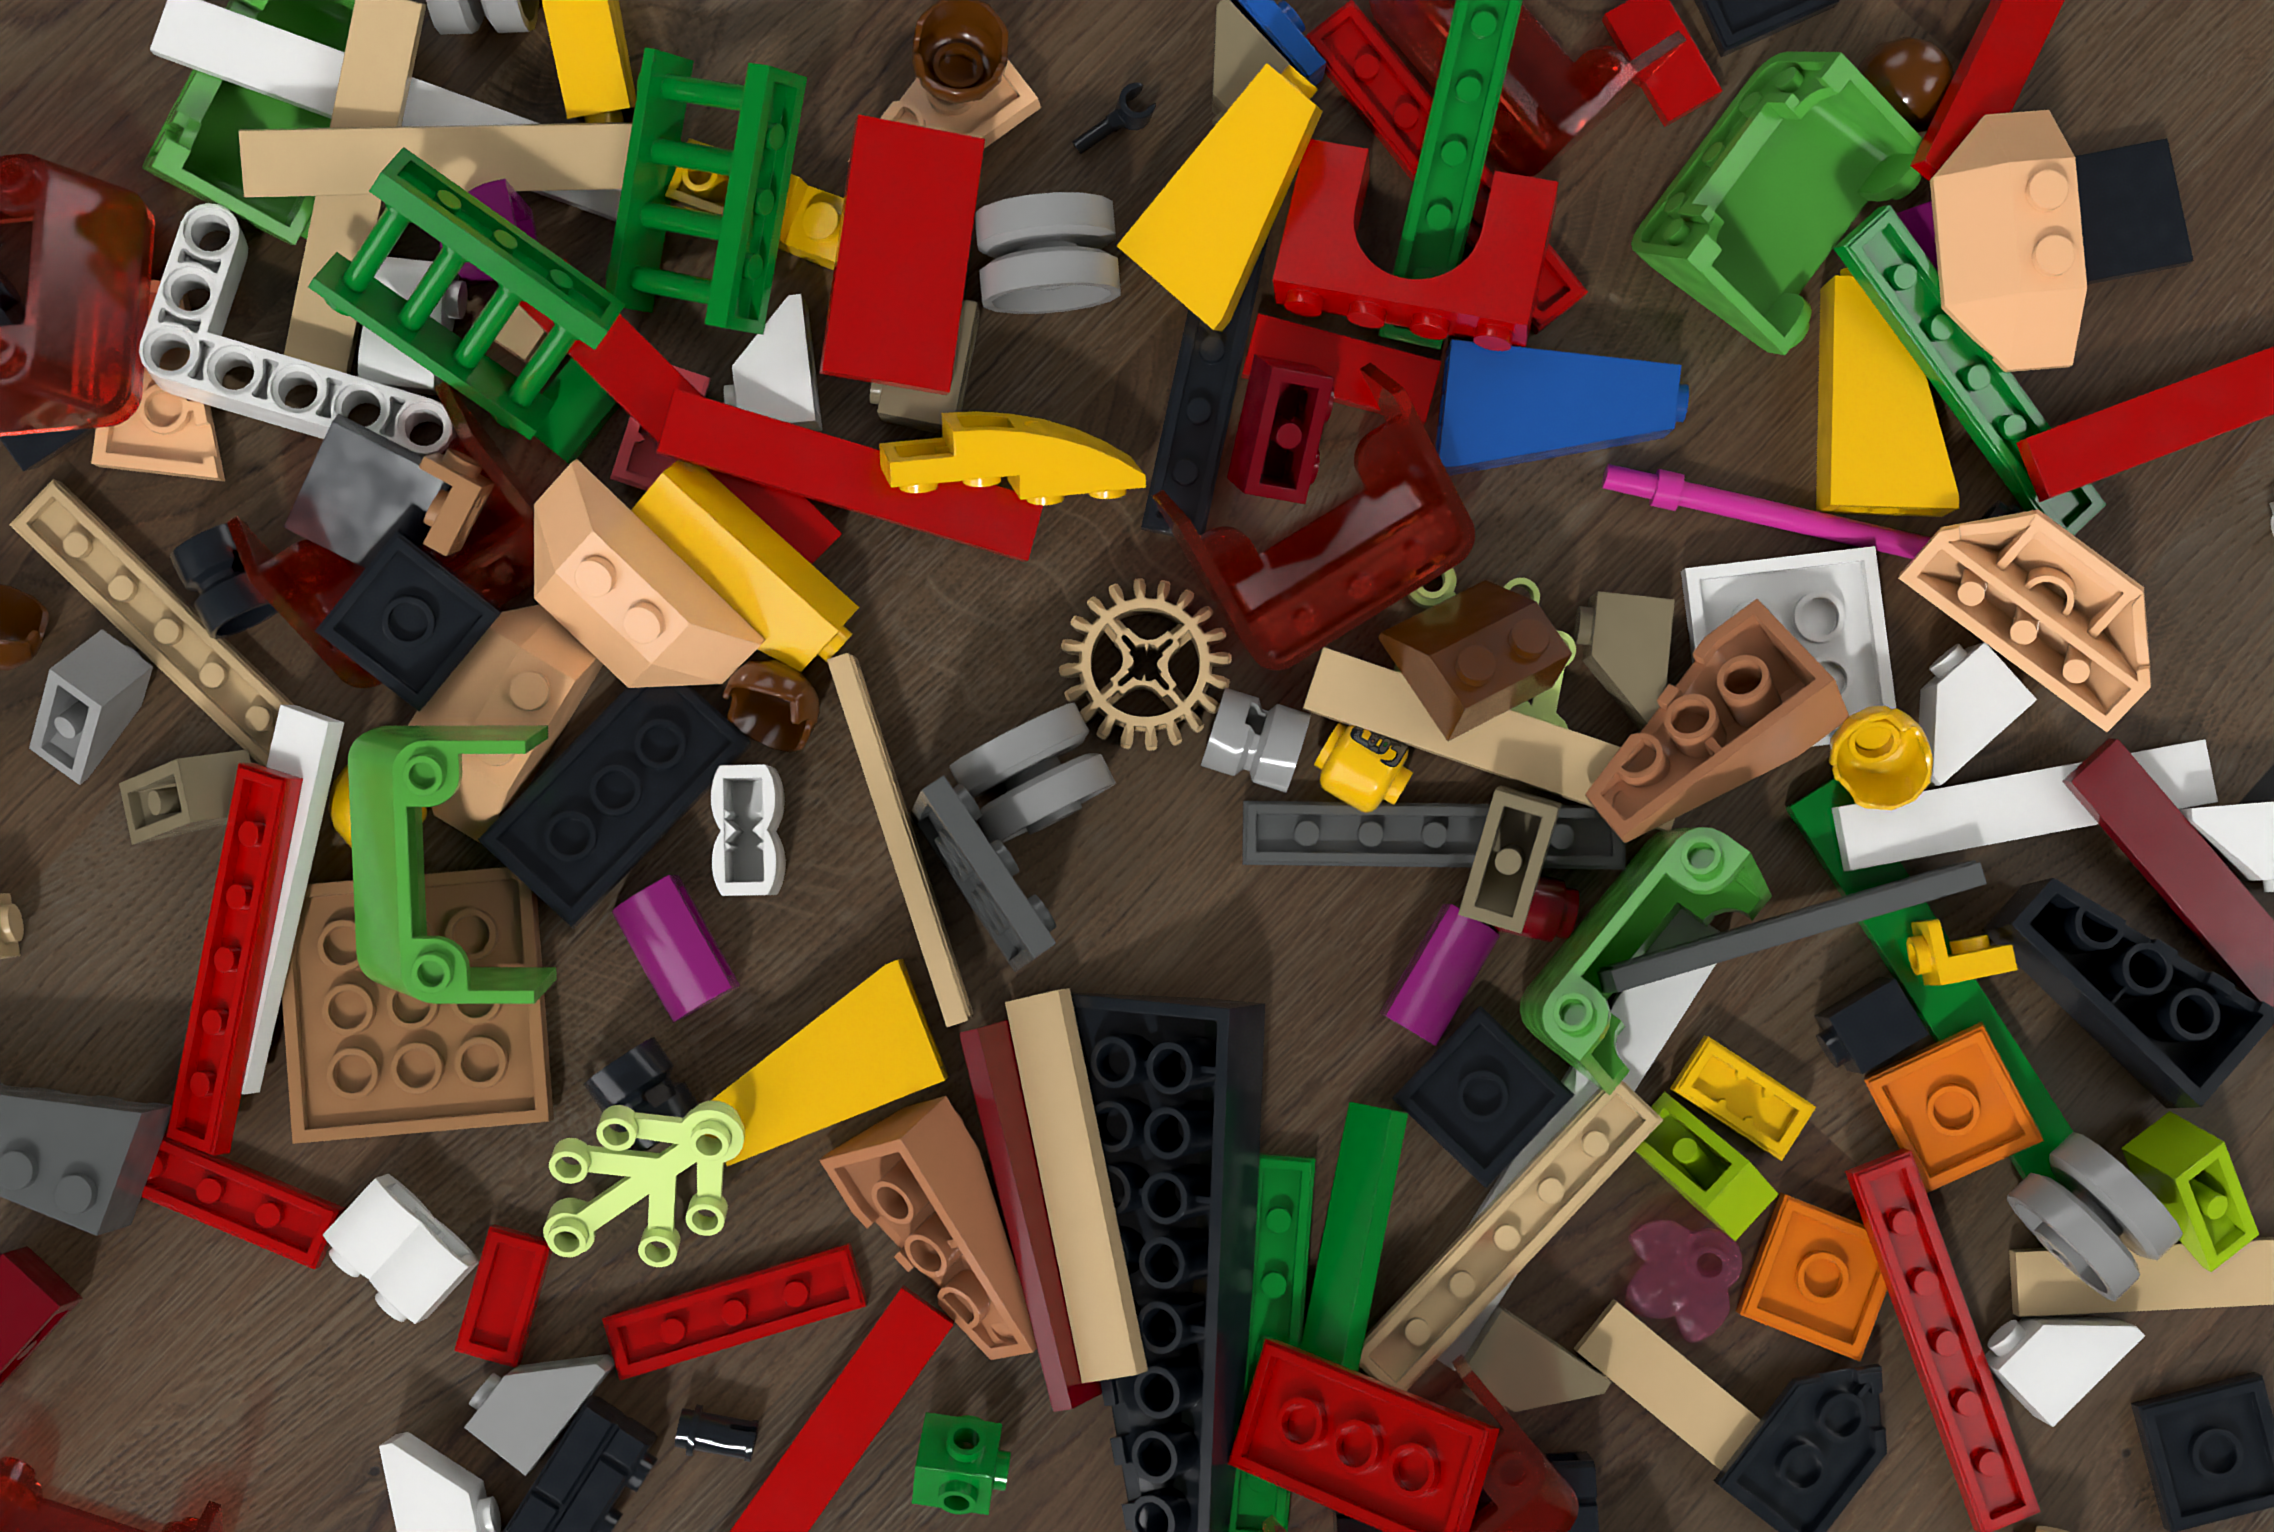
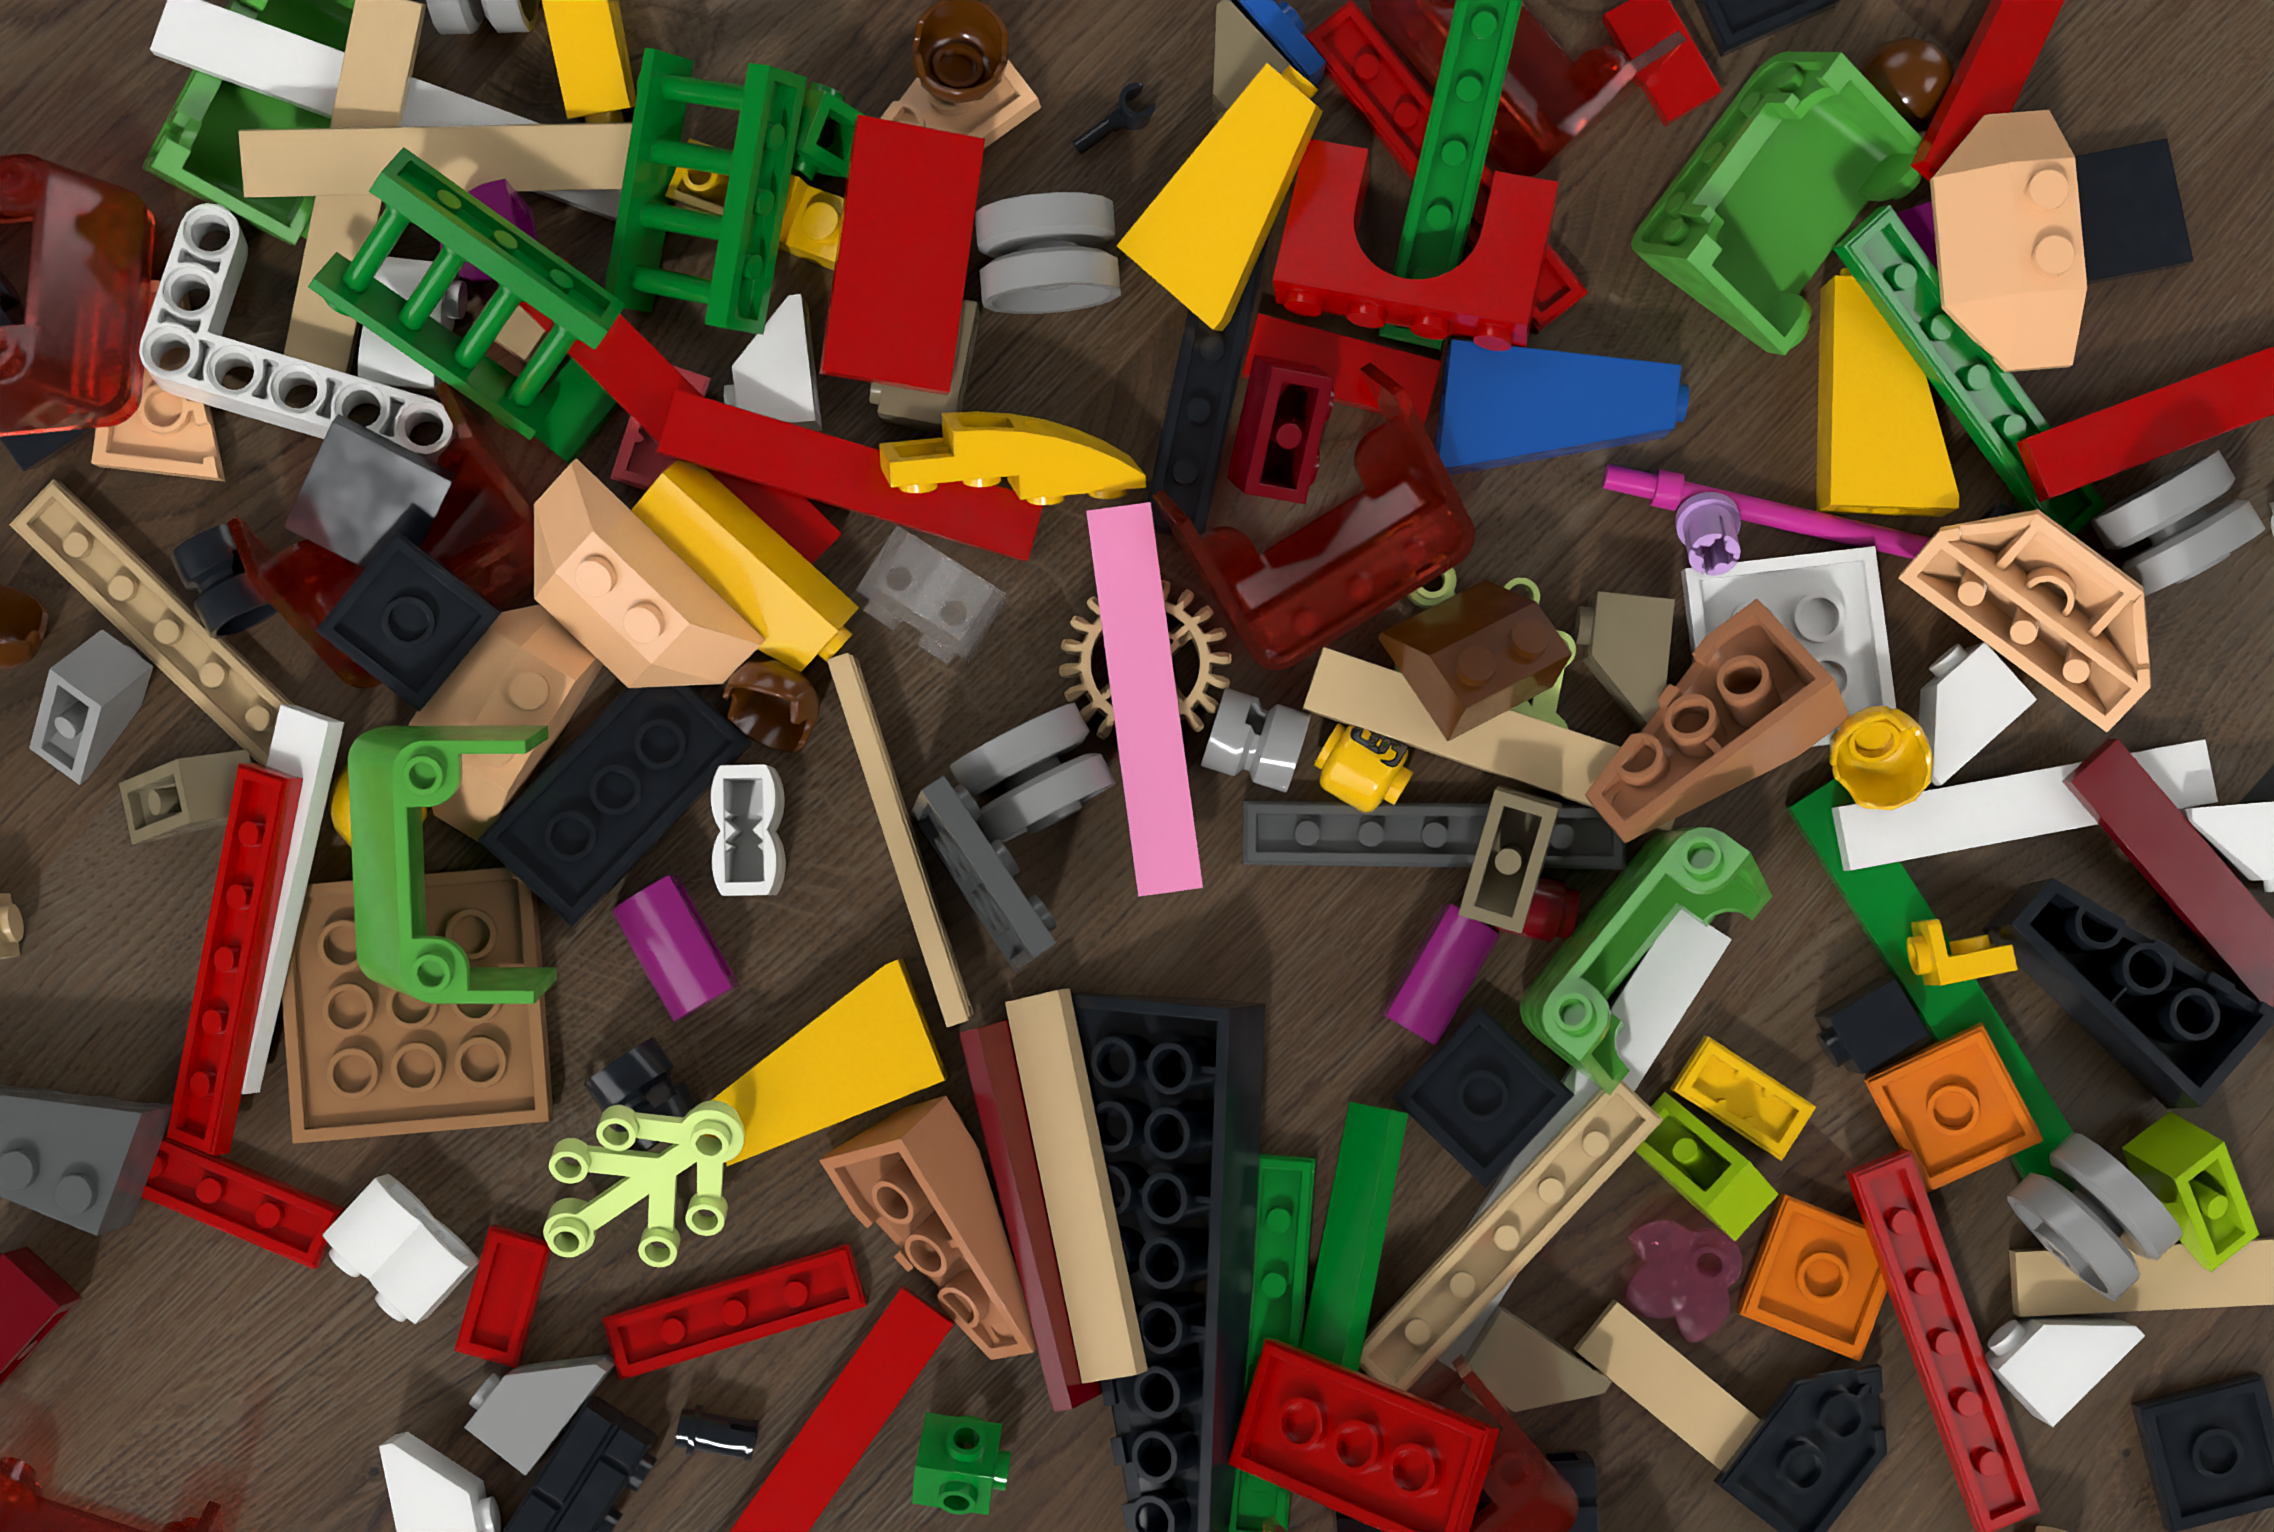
(455, 511): medium nougat bracket -> none
(824, 134): none -> green brick
(930, 595): none -> clear brick
(1144, 699): none -> bright pink tile
(1709, 529): none -> lavender bush
(1790, 926): dark grey tile -> none
(2177, 525): none -> light grey wheel

